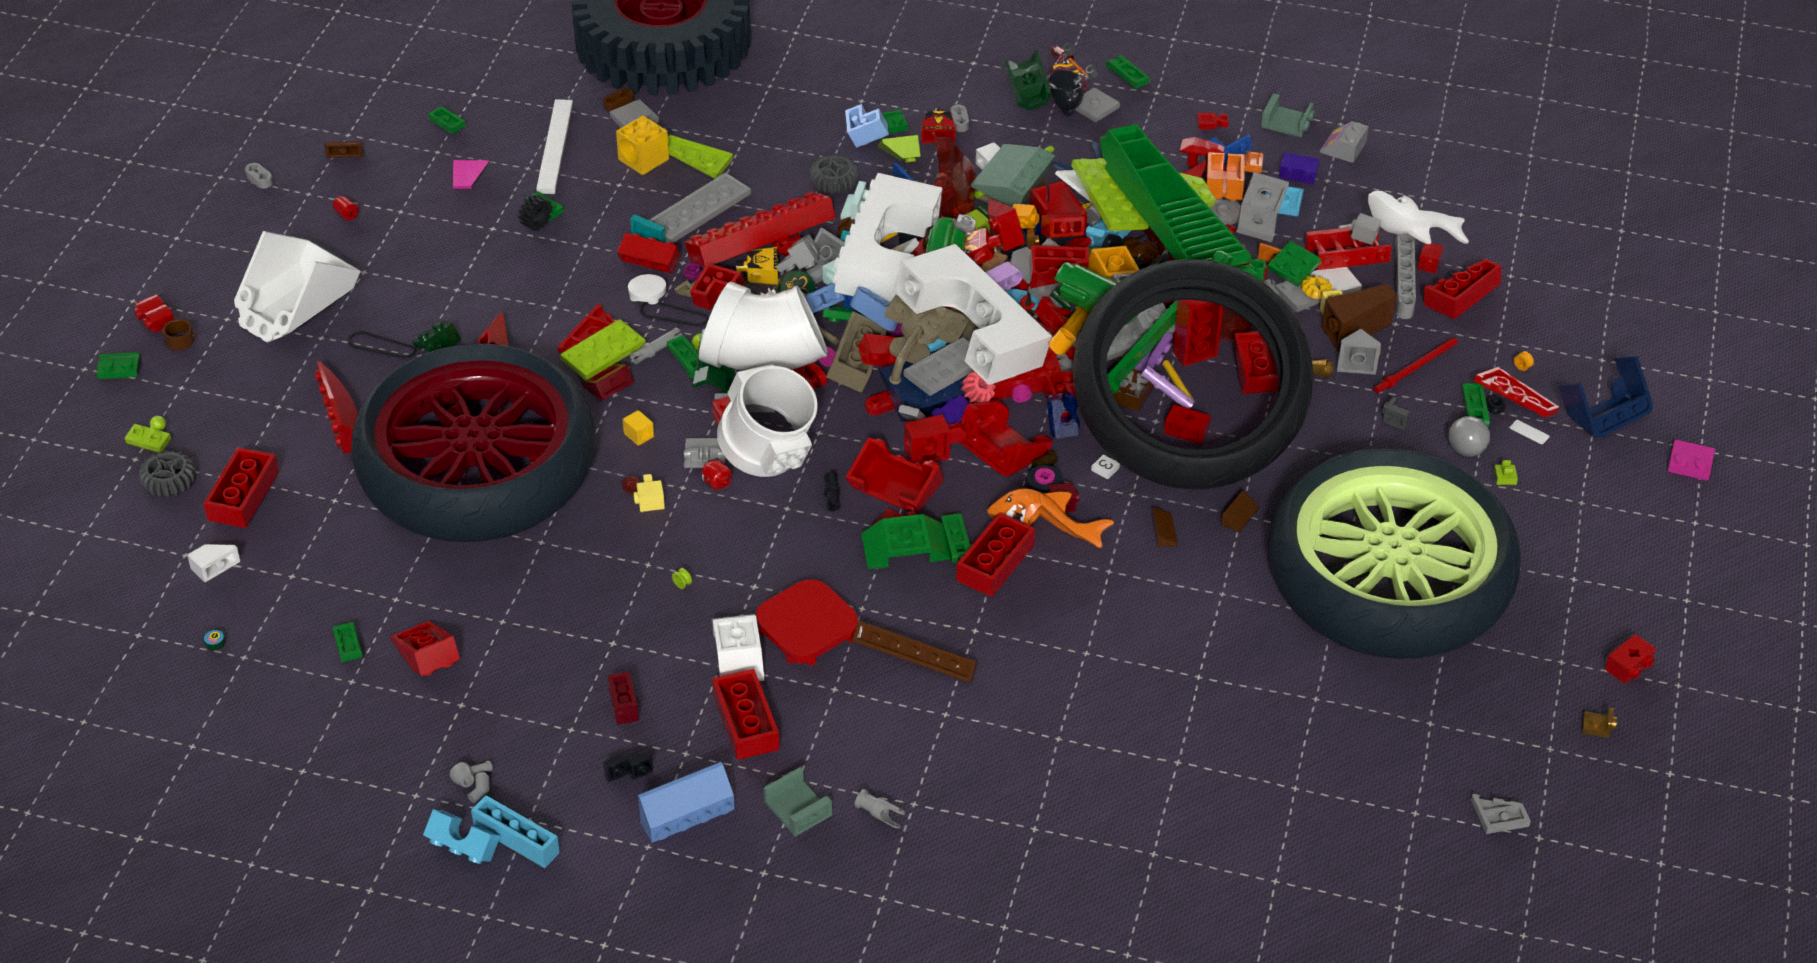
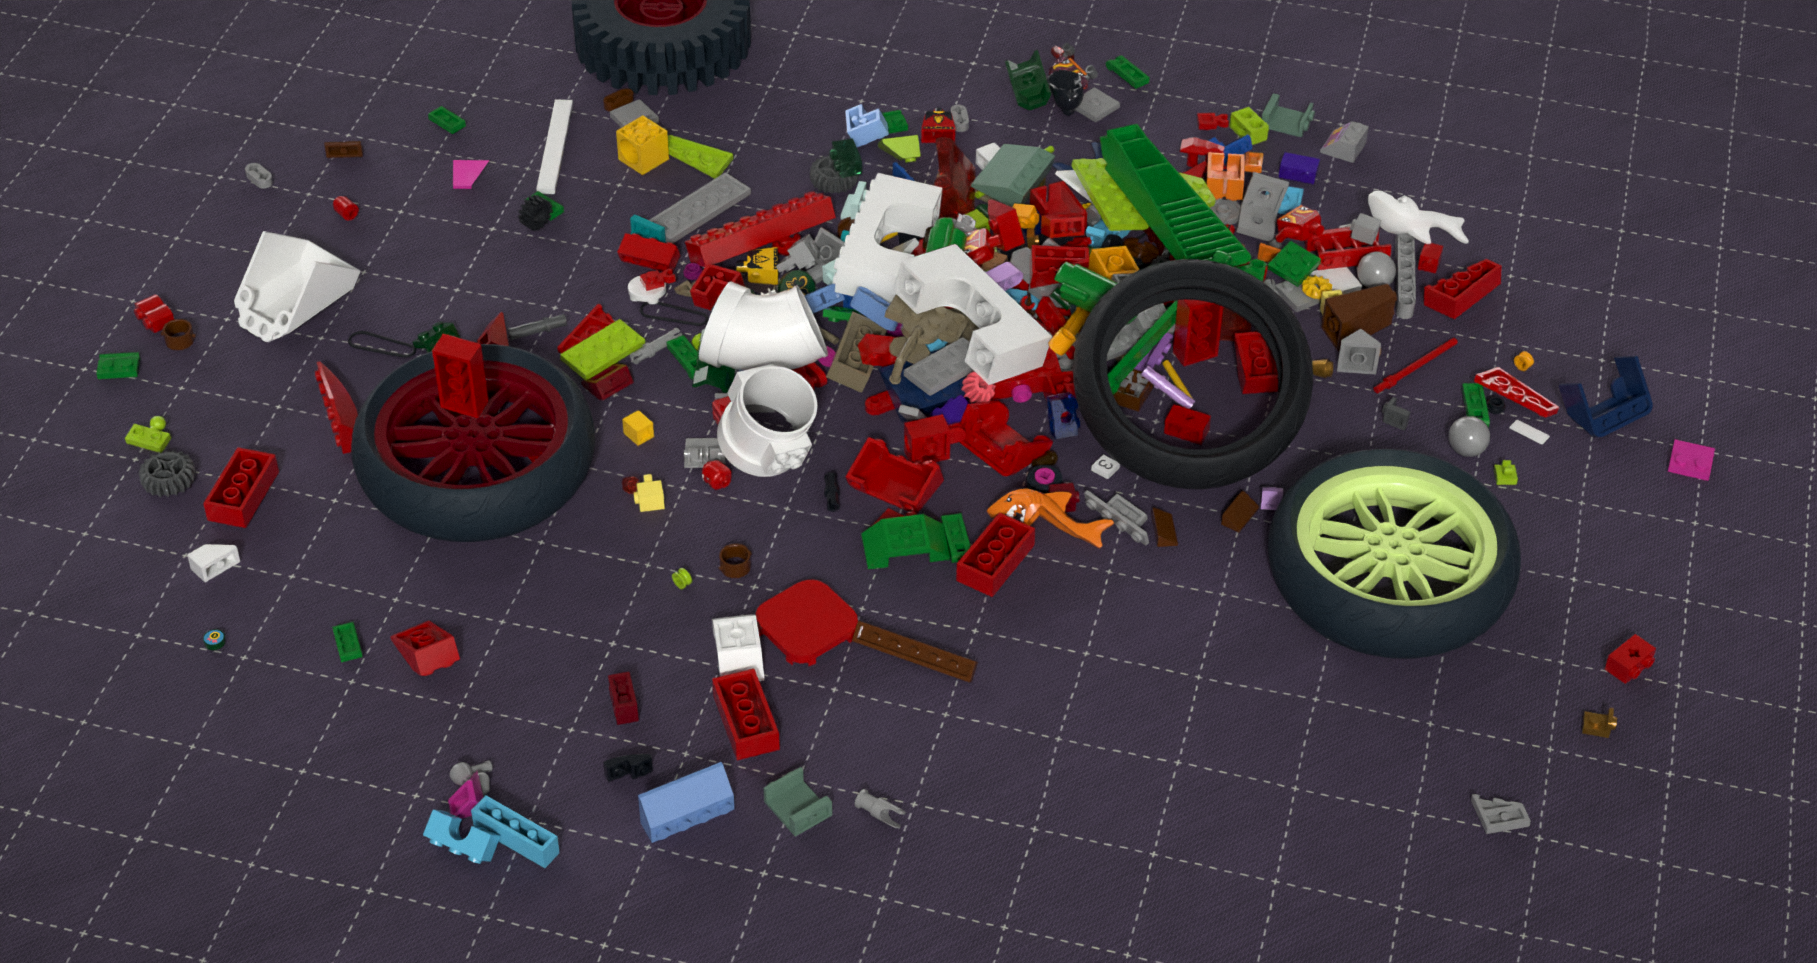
(460, 375): none -> red brick
(466, 797): none -> dark pink slope
(538, 326): none -> dark grey pin
(654, 279): none -> red plate
(738, 570): none -> reddish brown piece
(846, 158): none -> clear green brick
(1123, 513): none -> light grey bracket
(1247, 122): none -> lime brick
(1271, 497): none -> lavender tile
(1298, 225): none -> red torso
(1376, 269): none -> light grey piece

